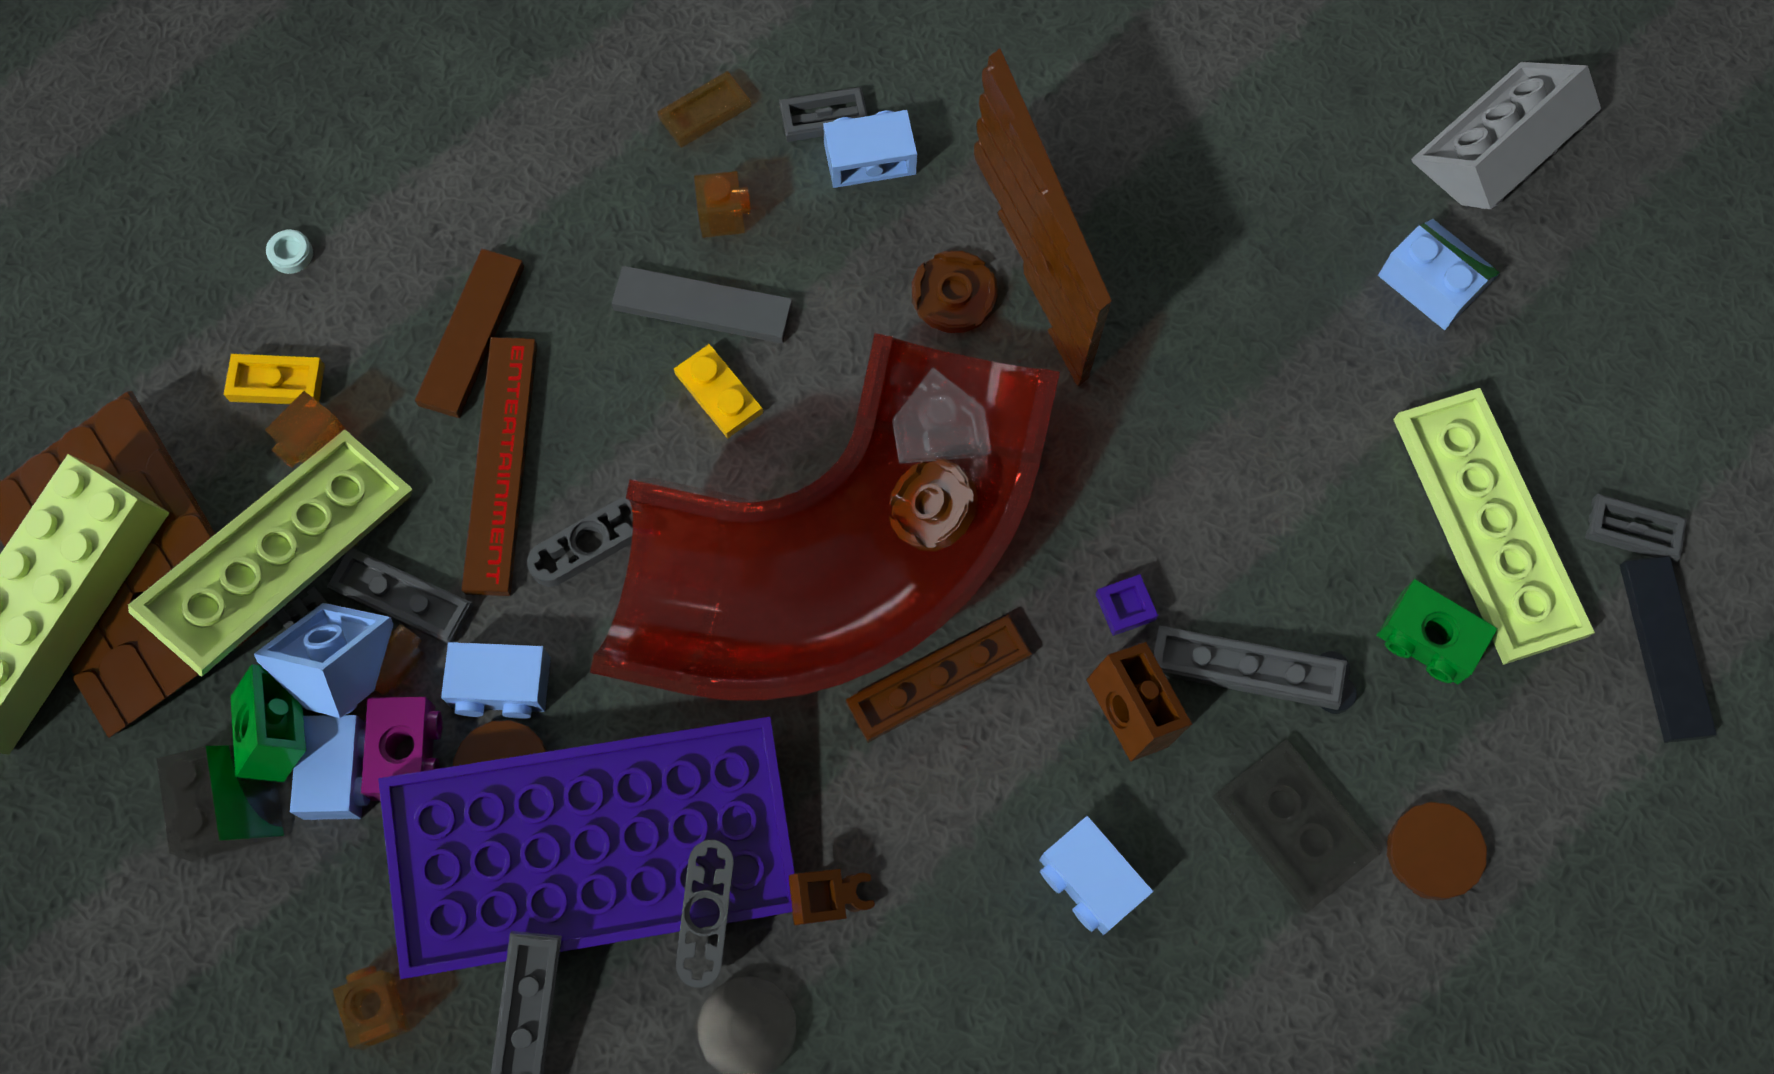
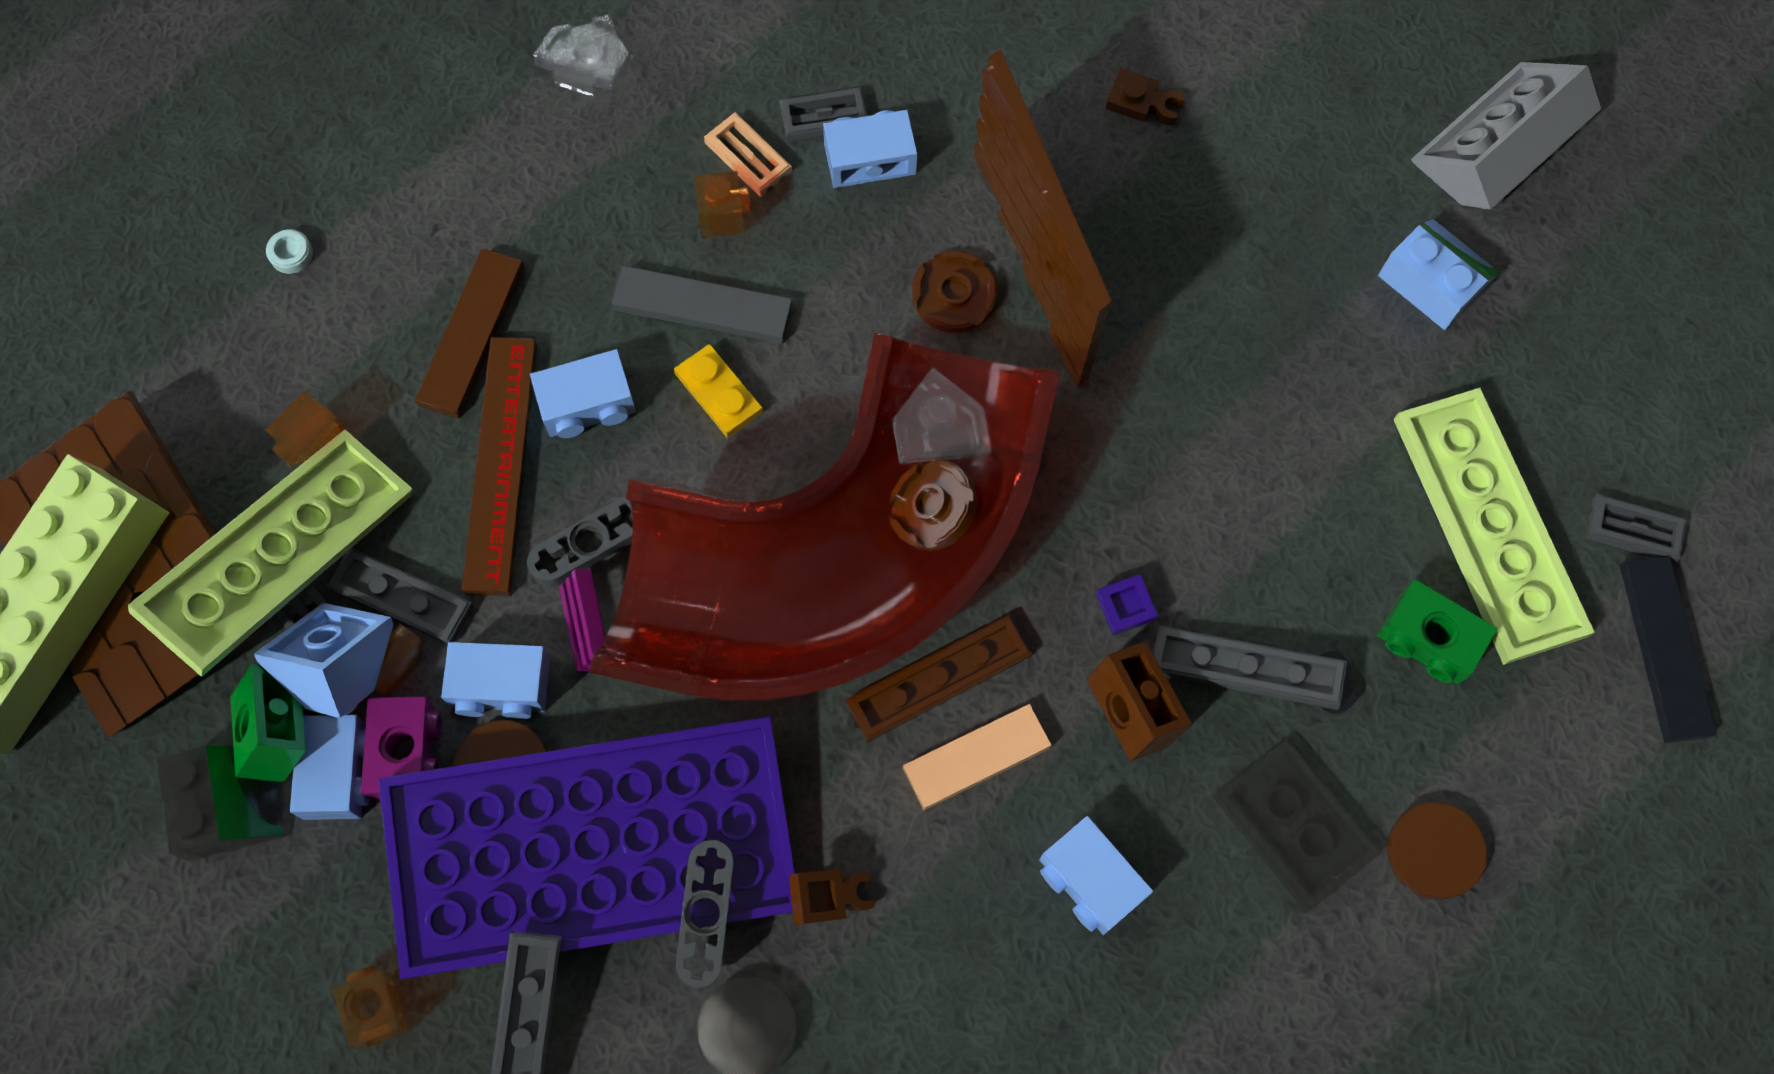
(272, 378): yellow plate -> none
(582, 617): none -> magenta tile
(583, 394): none -> light blue brick
(584, 56): none -> clear plate
(704, 109): clear orange tile -> none
(770, 178): none -> light nougat tile
(976, 757): none -> light nougat tile
(1138, 94): none -> reddish brown plate

